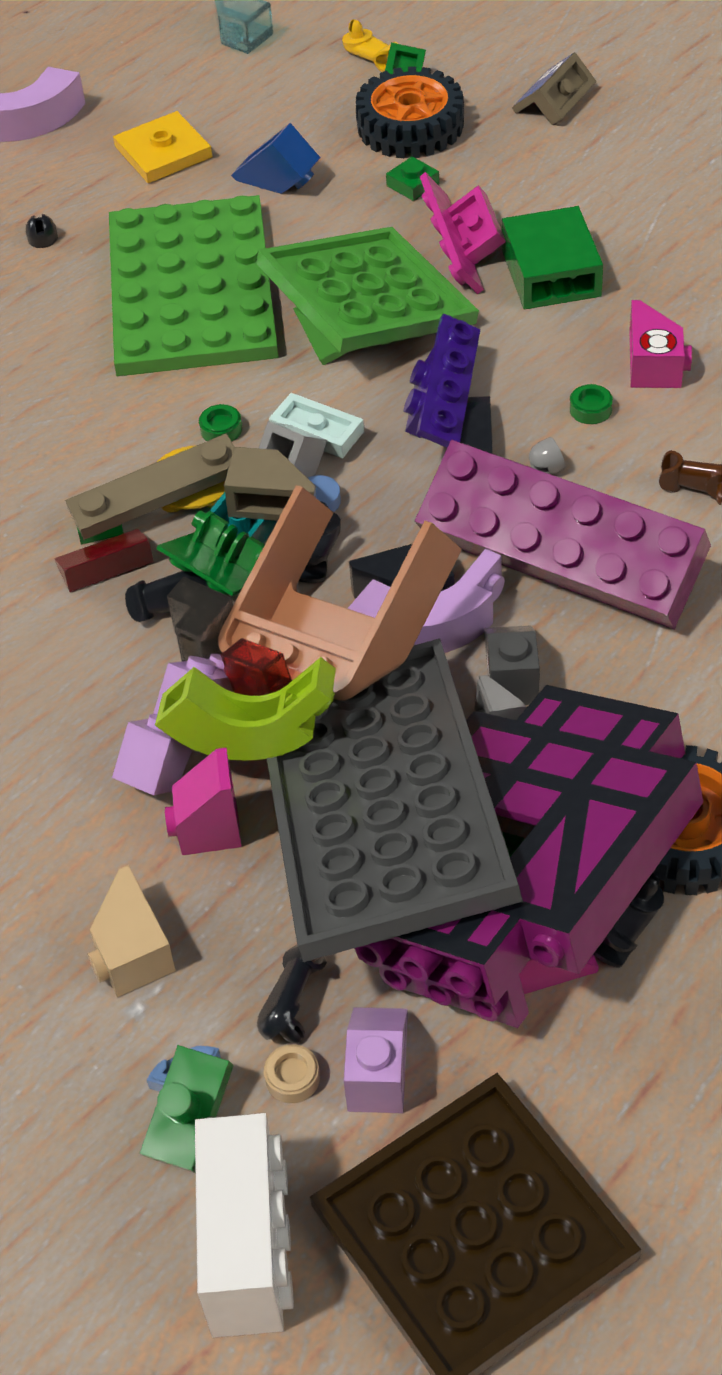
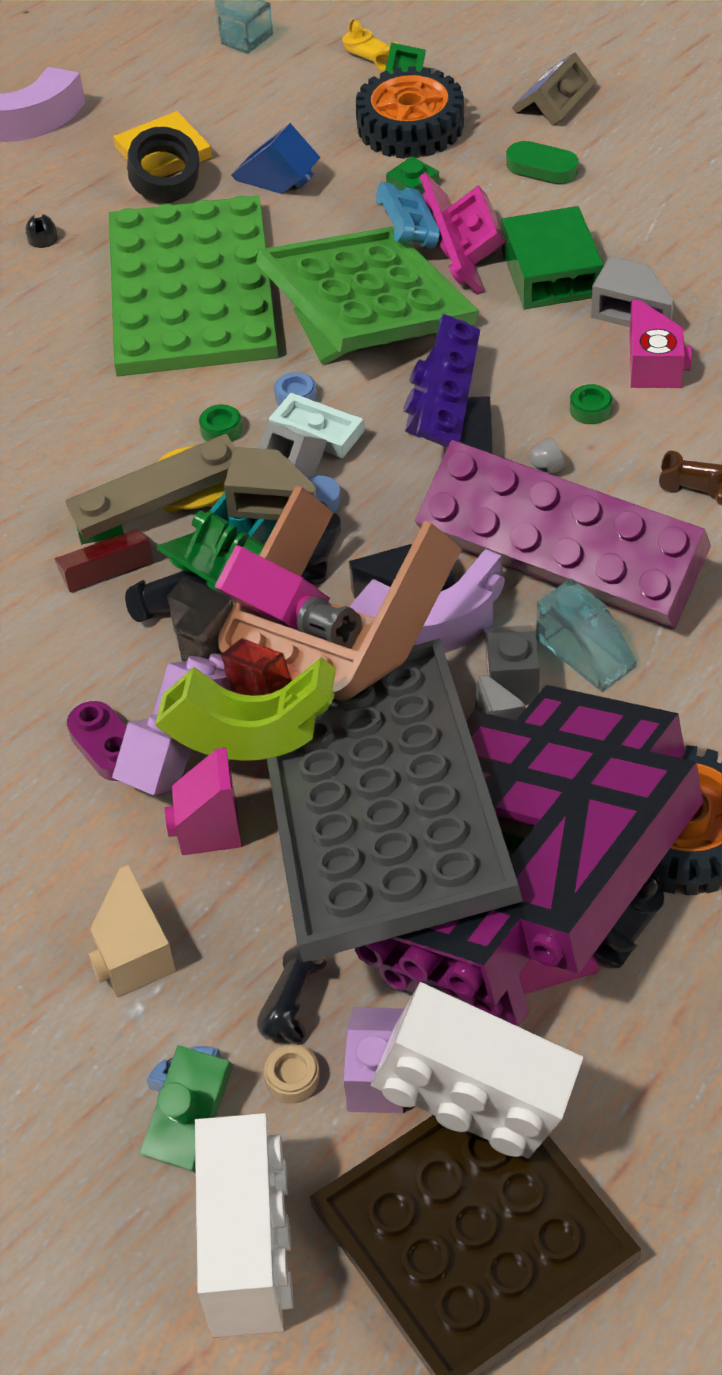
(98, 737): none -> magenta plate
(163, 140): none -> black tyre
(265, 587): none -> dark pink slope
(296, 383): none -> medium blue tile
(329, 621): none -> dark grey bush
(408, 215): none -> dark azure plate
(476, 1072): none -> white brick
(542, 162): none -> green tile
(583, 635): none -> clear light blue slope
(627, 281): none -> light grey slope

